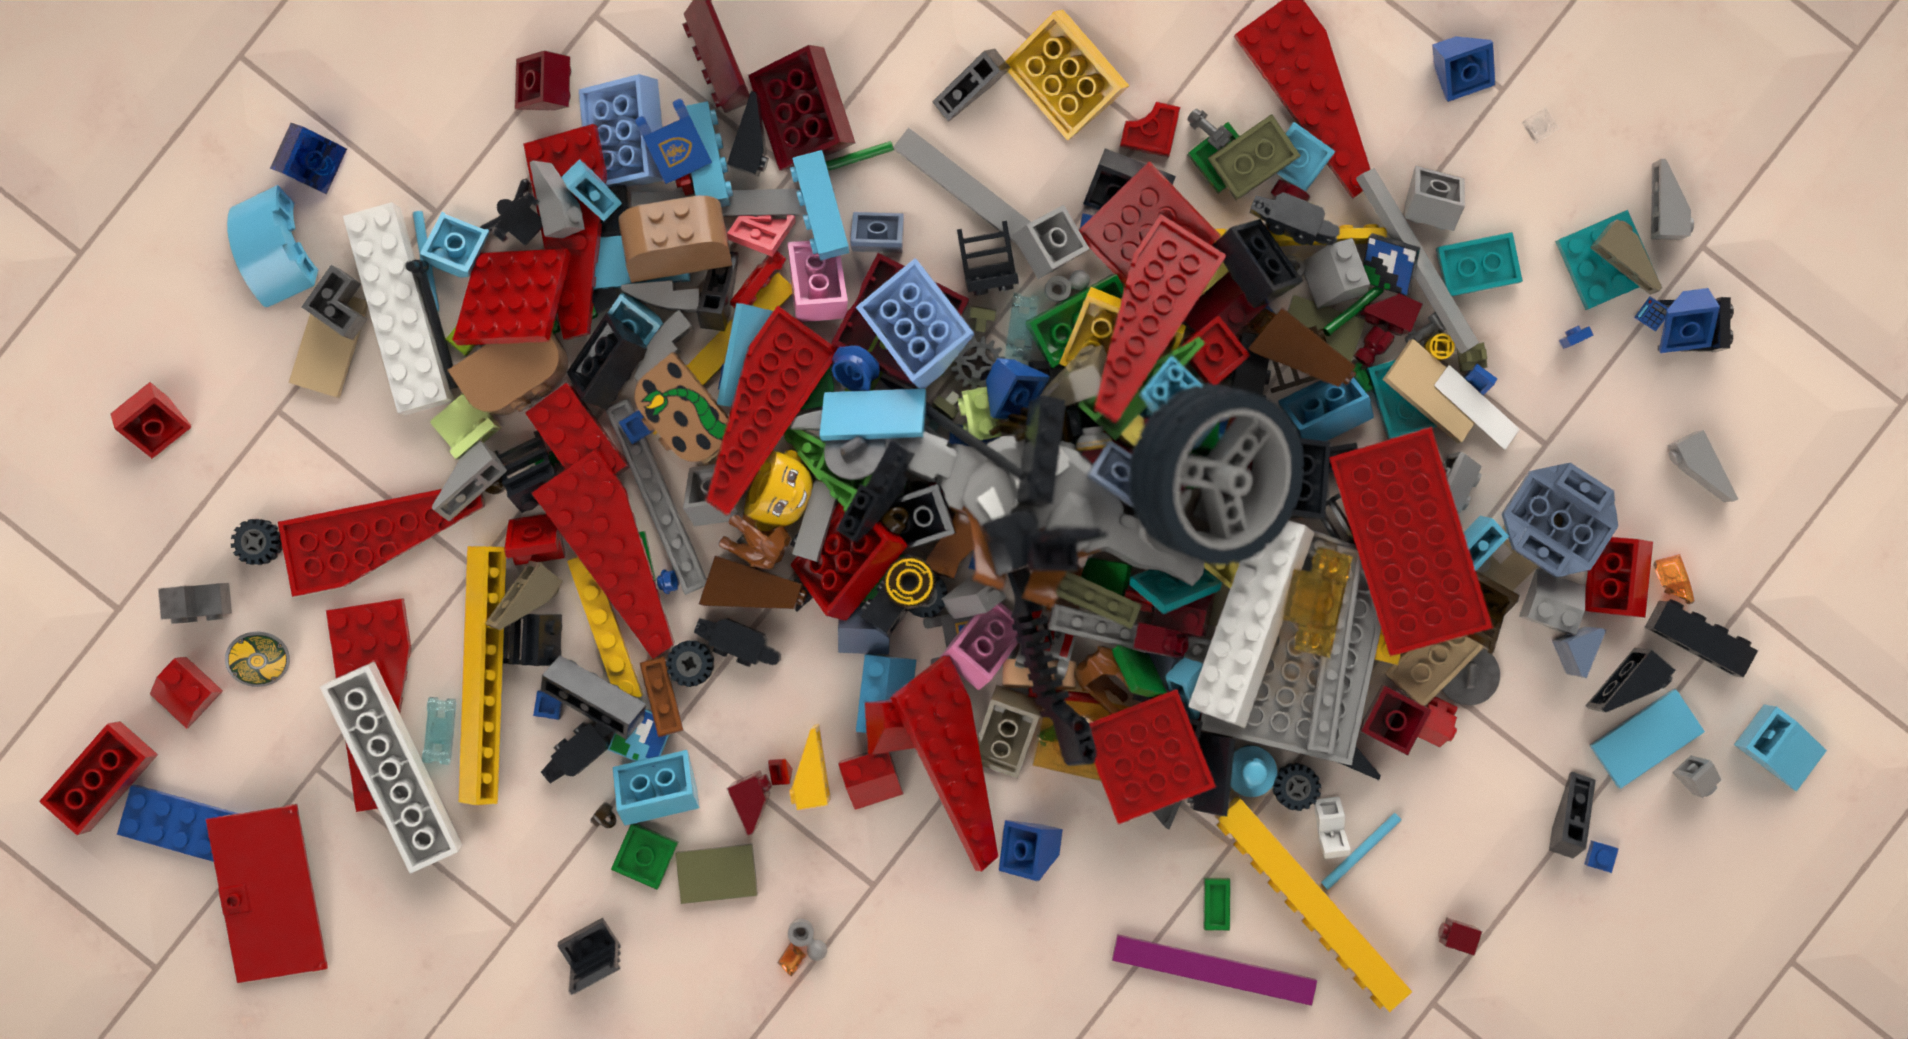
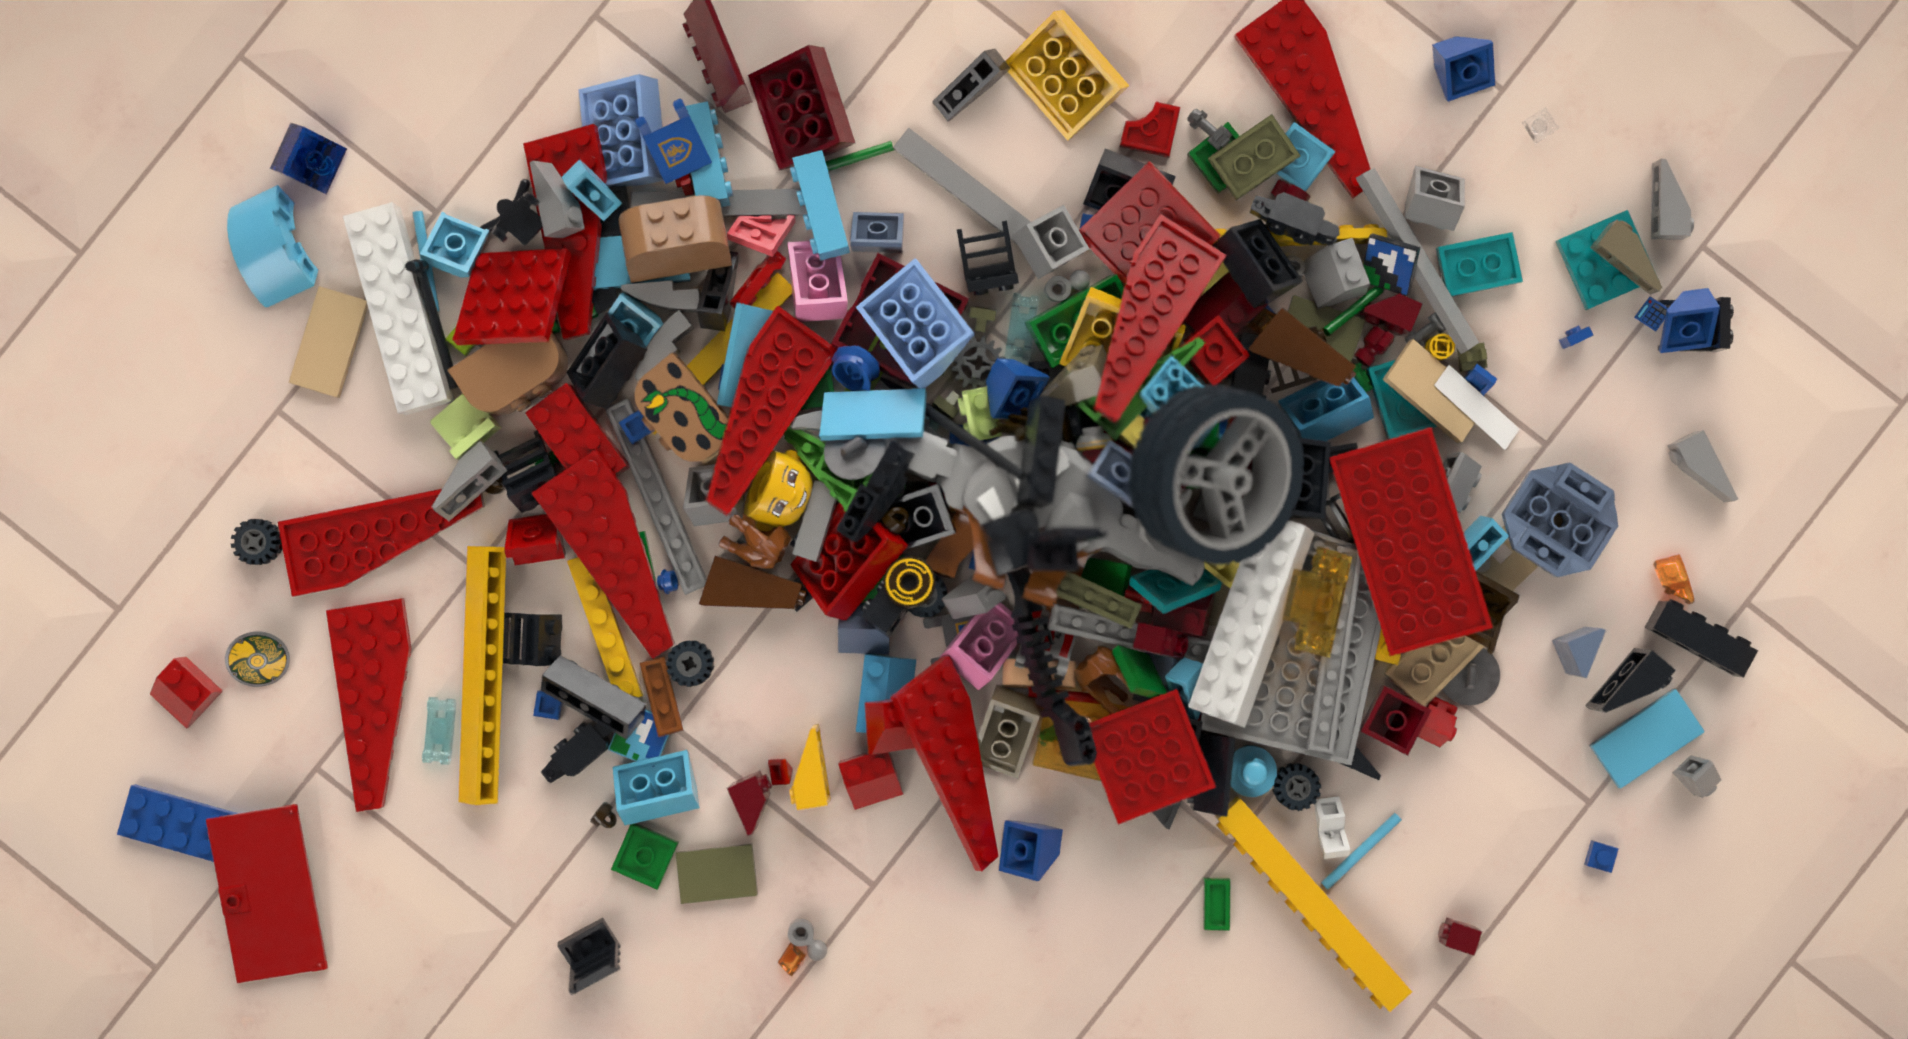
(98, 778): red brick -> none
(150, 420): red slope -> none
(186, 603): flat silver brick -> none
(330, 301): flat silver brick -> none
(391, 767): white brick -> none
(529, 591): dark tan slope -> none
(542, 81): dark red slope -> none
(738, 640): black hinge -> none
(749, 146): black slope -> none
(1214, 969): magenta tile -> none
(1554, 602): light grey slope -> none
(1573, 816): black slope -> none
(1620, 578): red slope -> none
(1781, 746): medium azure slope -> none

